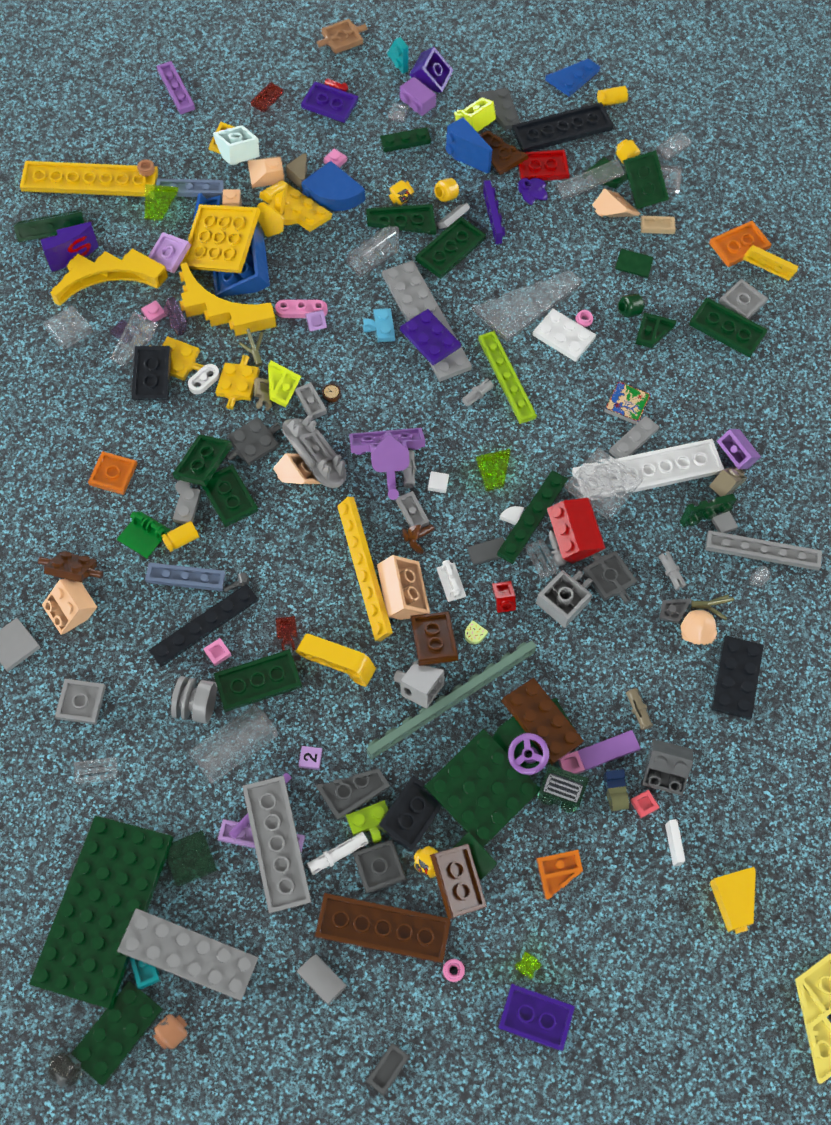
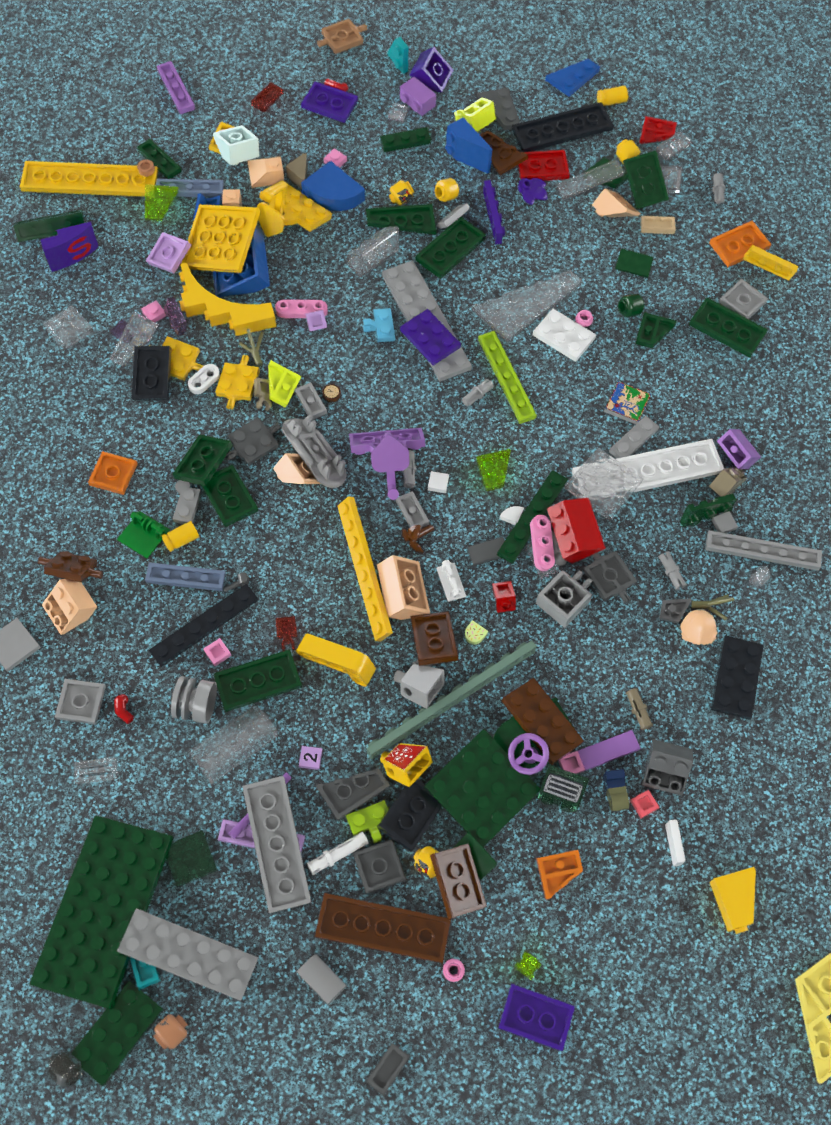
(107, 267): yellow arch -> none
(120, 708): none -> red arm
(165, 164): none -> dark green plate
(406, 762): none -> yellow torso
(540, 549): none -> bright pink plate
(656, 130): none -> red wing
(718, 188): none -> light grey axle

